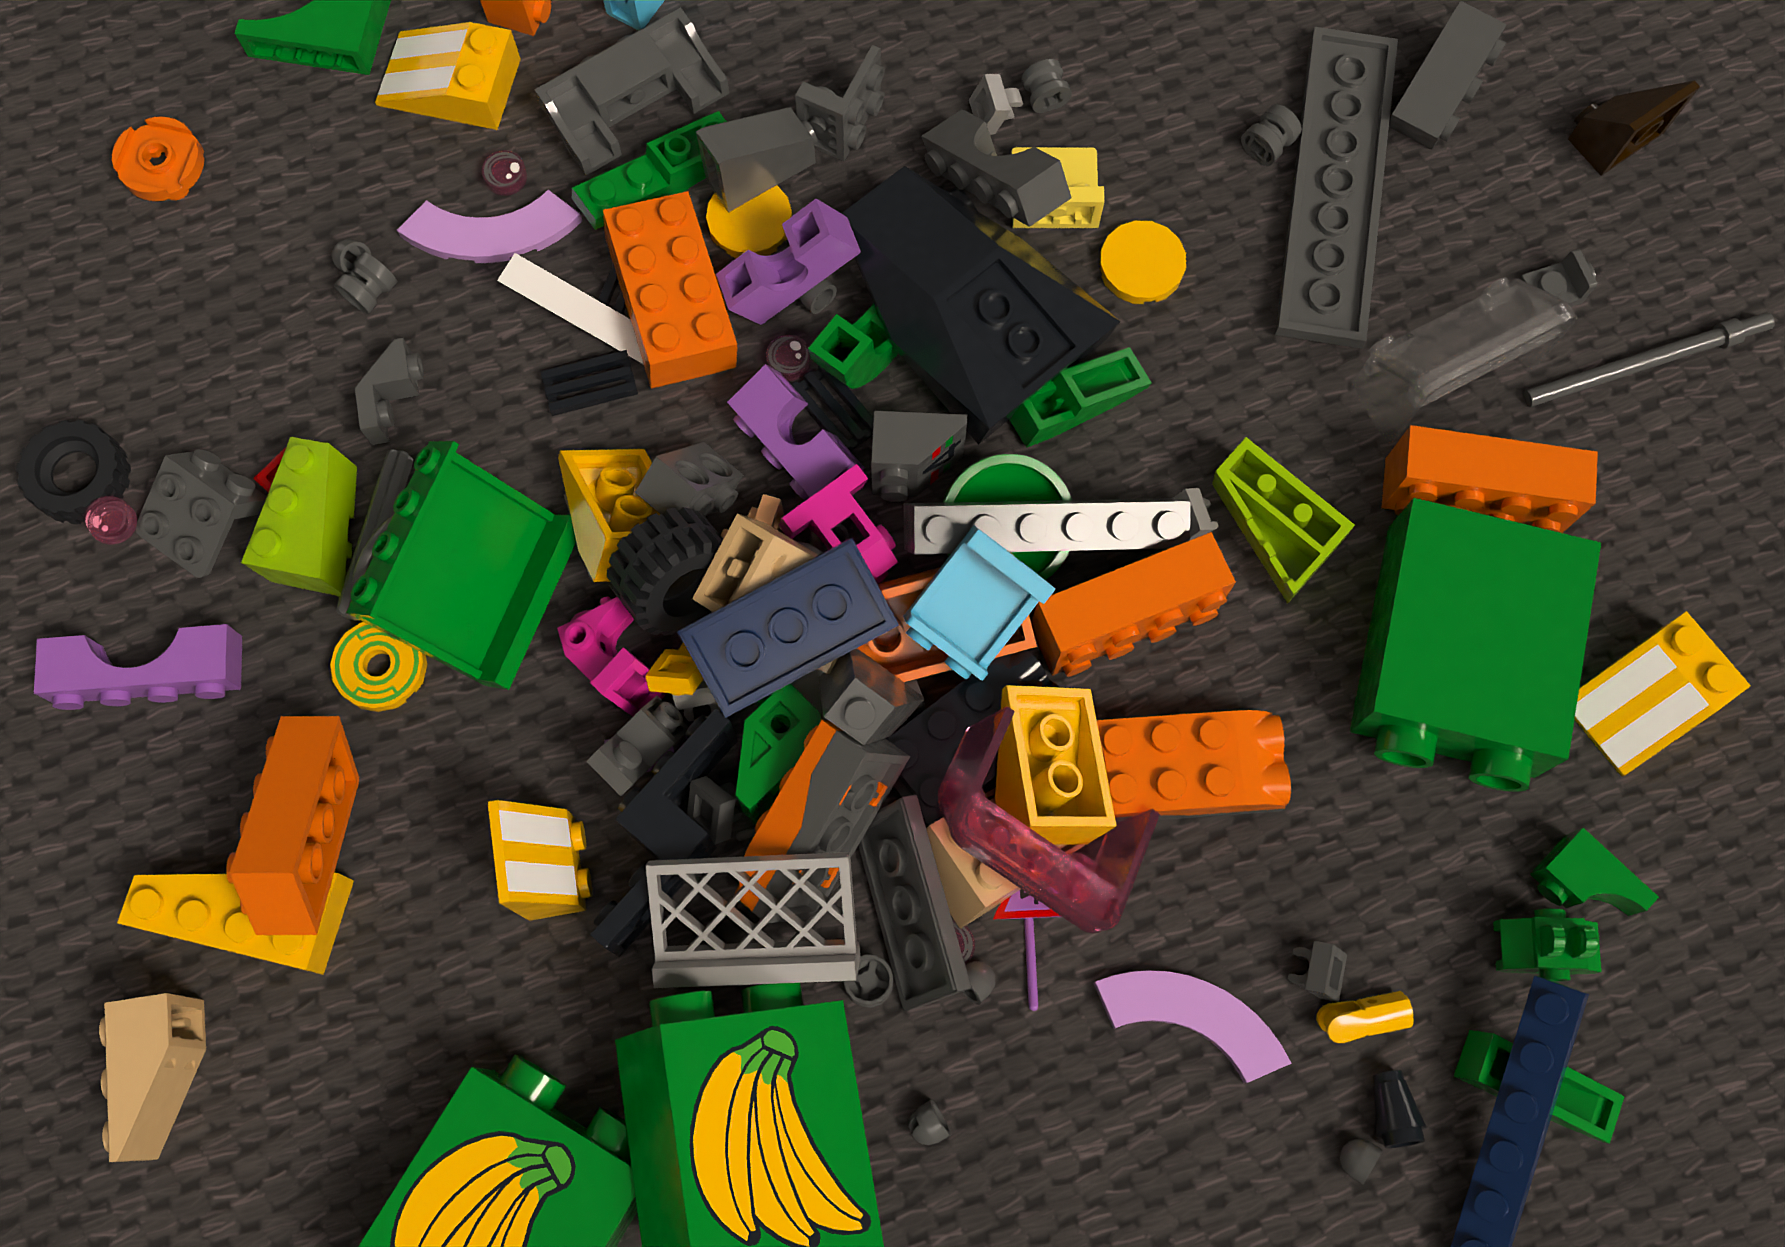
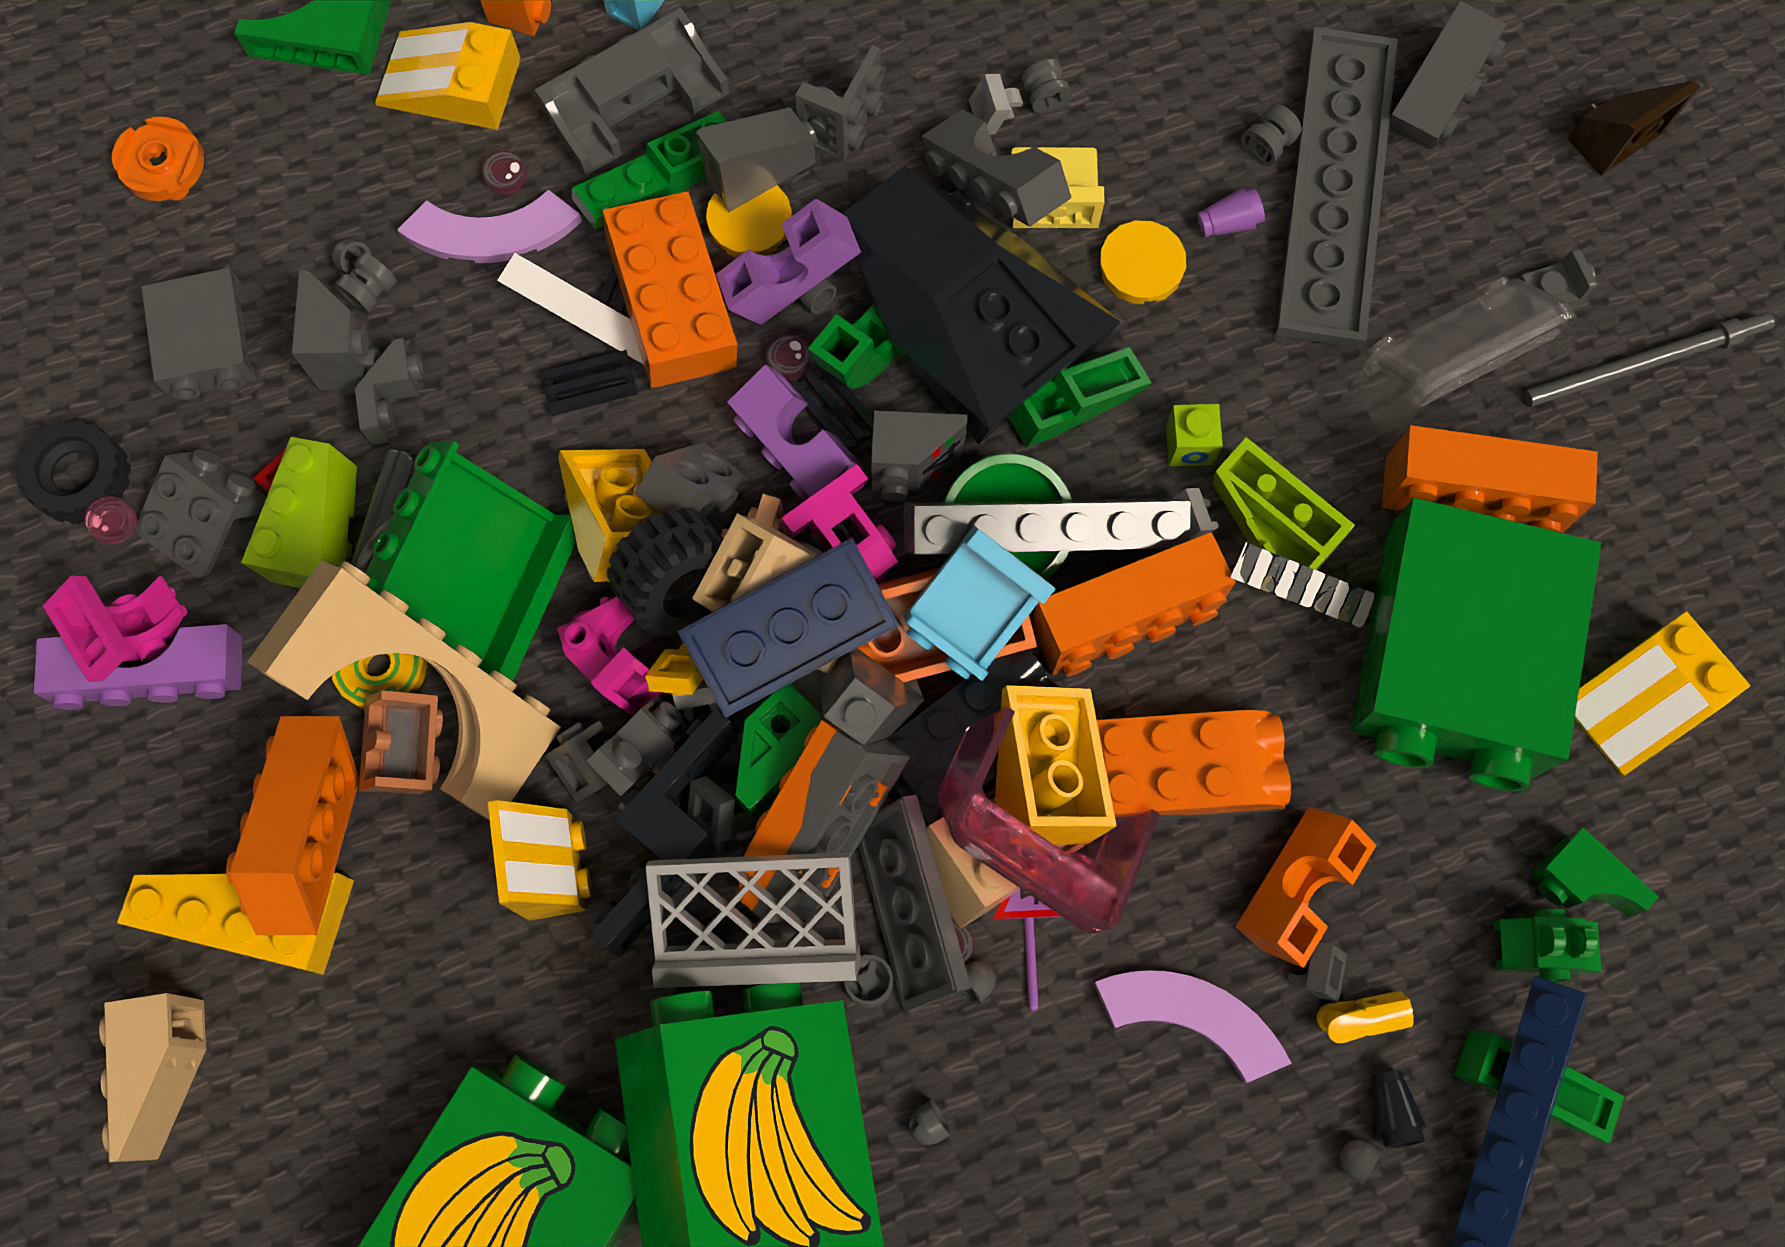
(107, 636): none -> dark pink tile
(197, 334): none -> dark grey panel
(329, 338): none -> dark grey slope
(343, 621): none -> tan arch
(400, 743): none -> nougat window
(571, 758): none -> dark grey bracket
(1194, 435): none -> lime brick
(1232, 214): none -> medium lavender cone
(1303, 585): none -> sticker
(1318, 852): none -> orange arch

